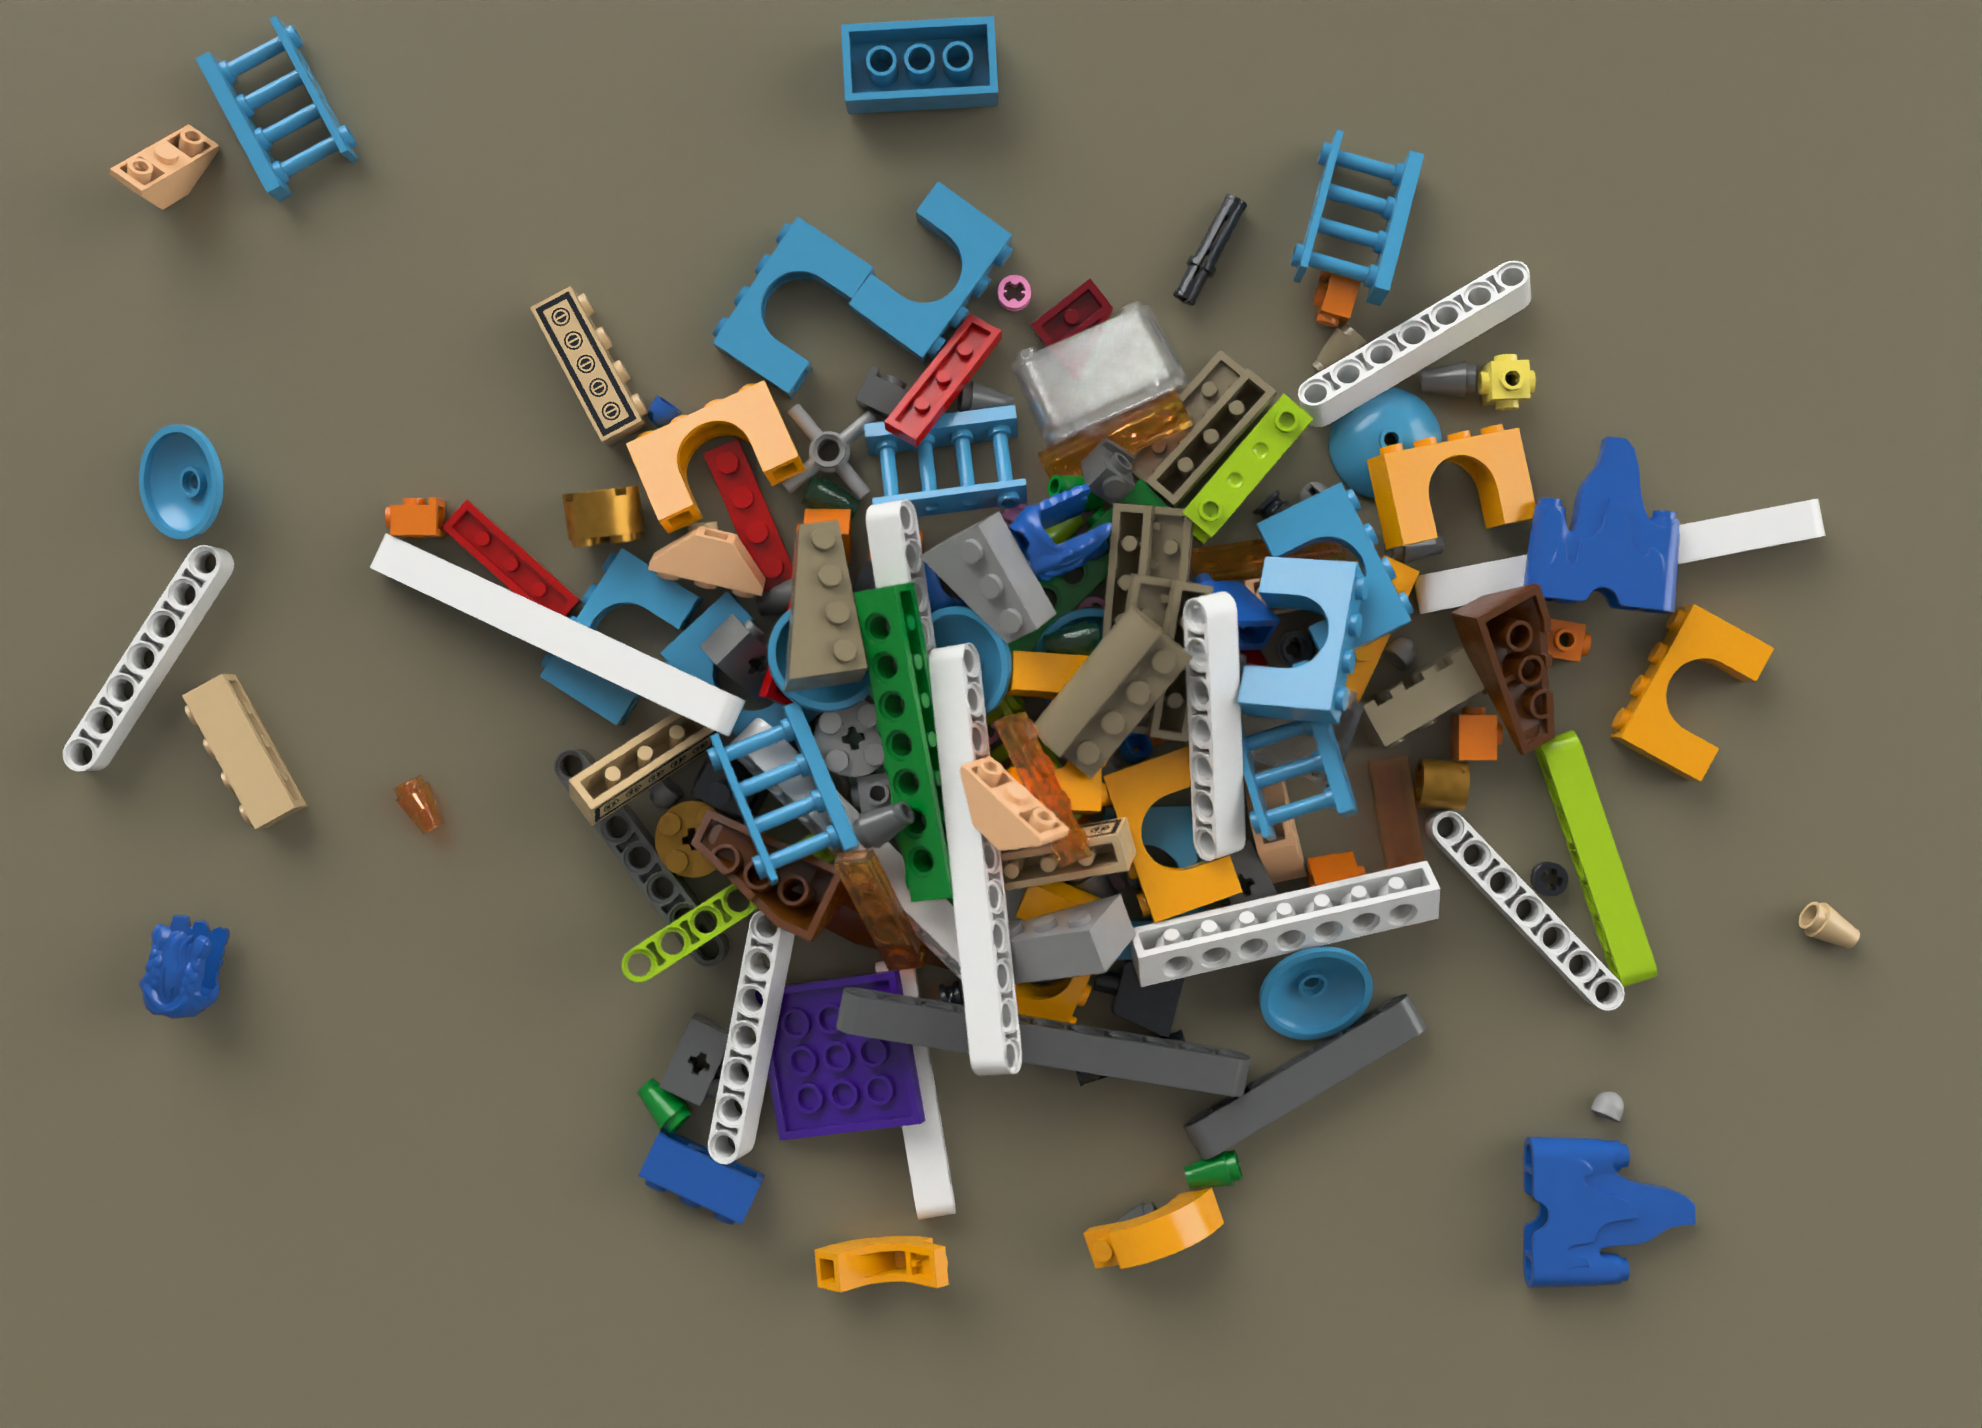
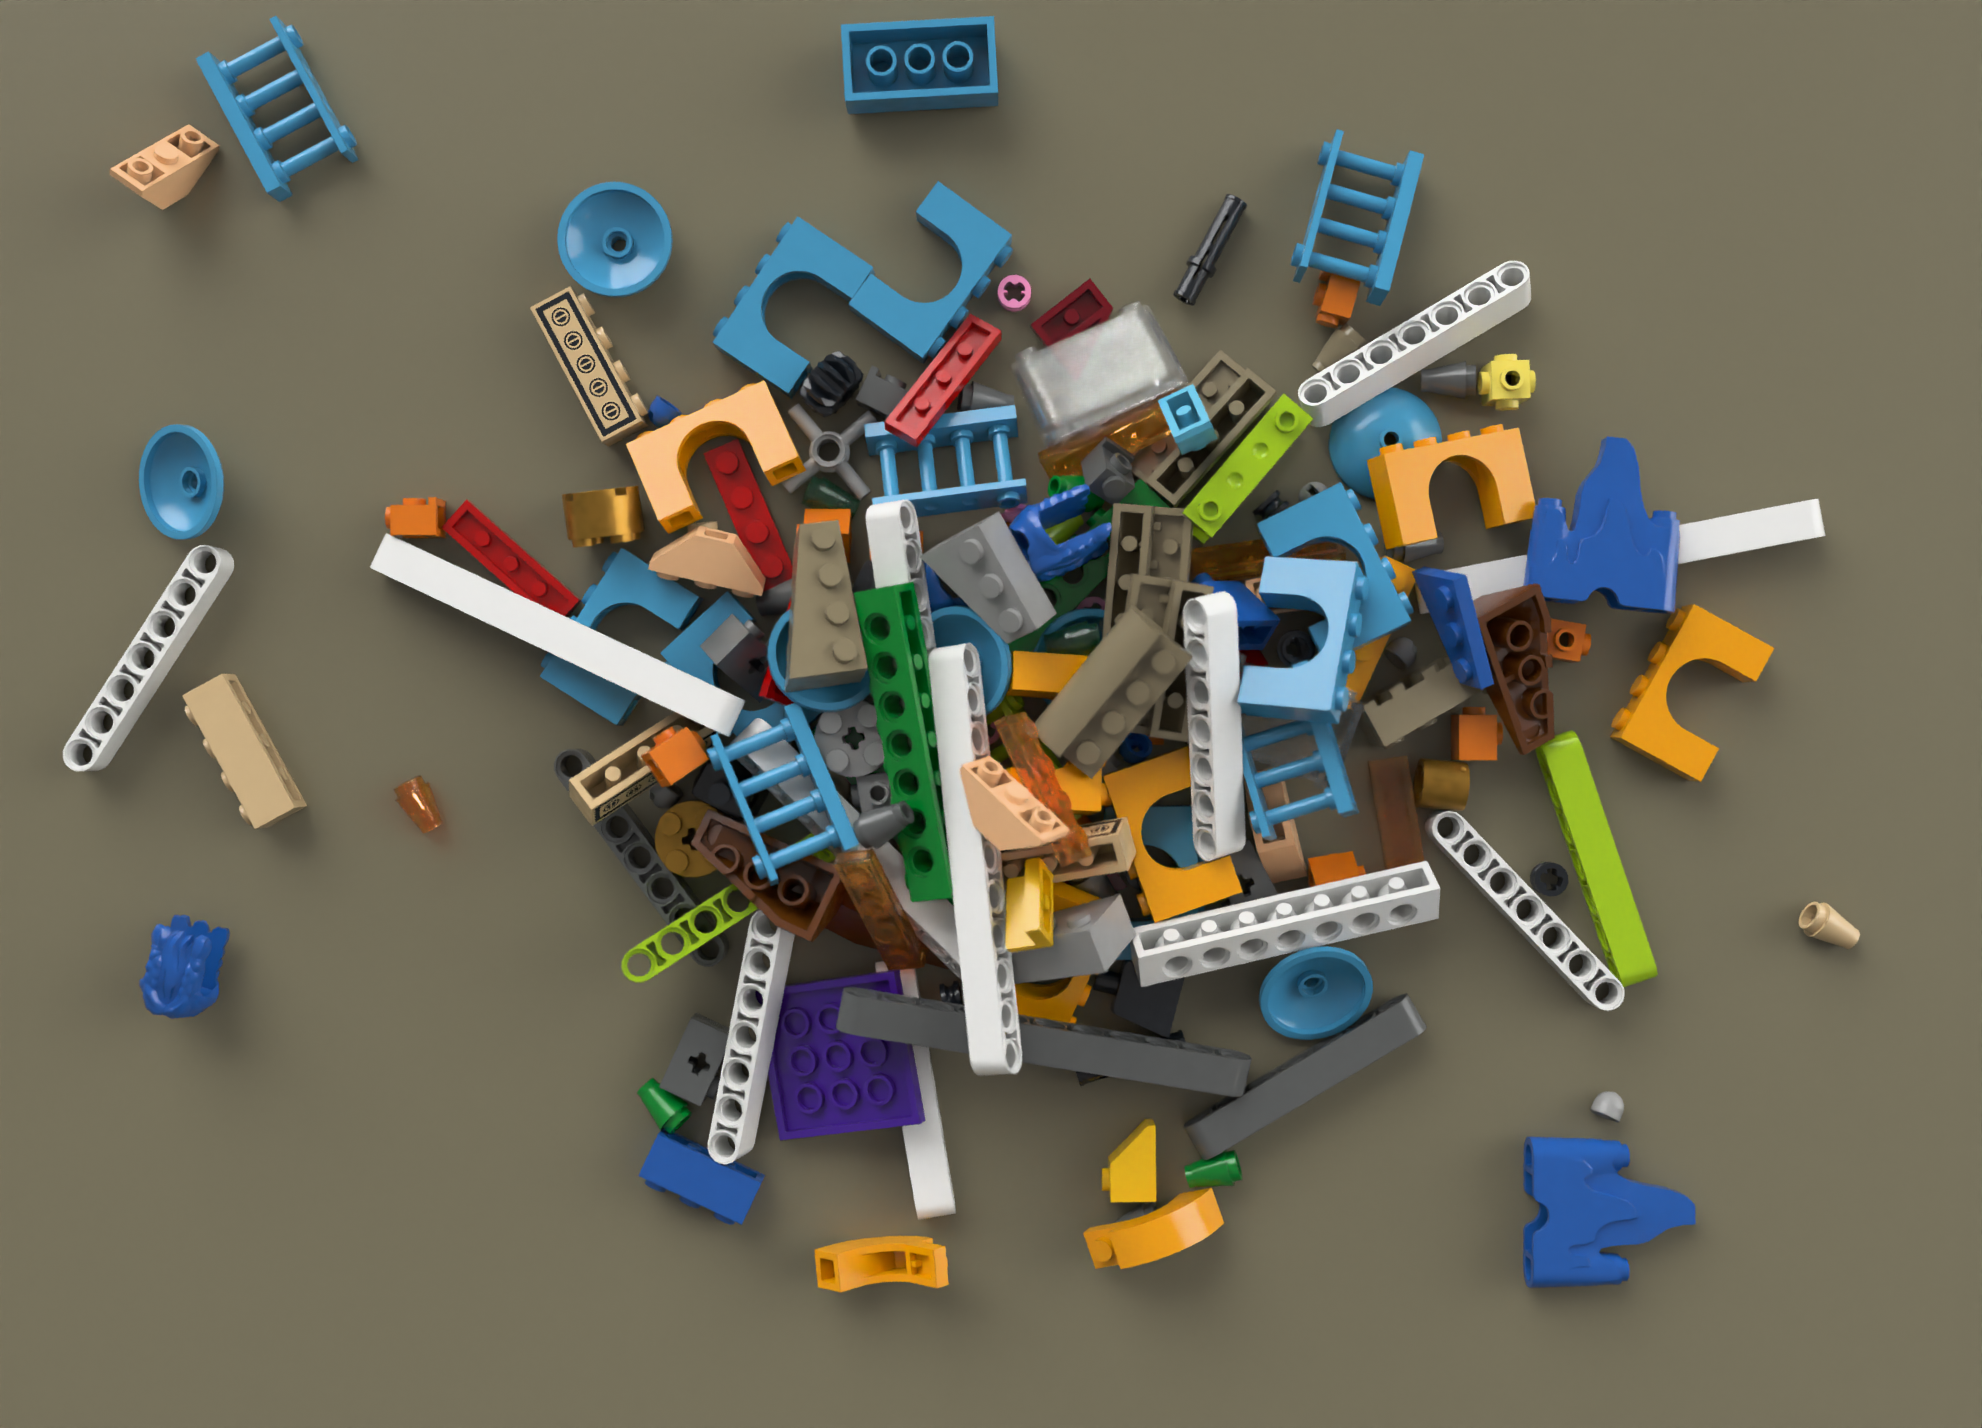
(600, 219): none -> dark azure dish
(675, 755): none -> orange brick
(831, 384): none -> black gear
(1030, 908): none -> yellow panel
(1133, 1167): none -> yellow slope
(1187, 419): none -> medium azure slope
(1457, 624): none -> blue wing

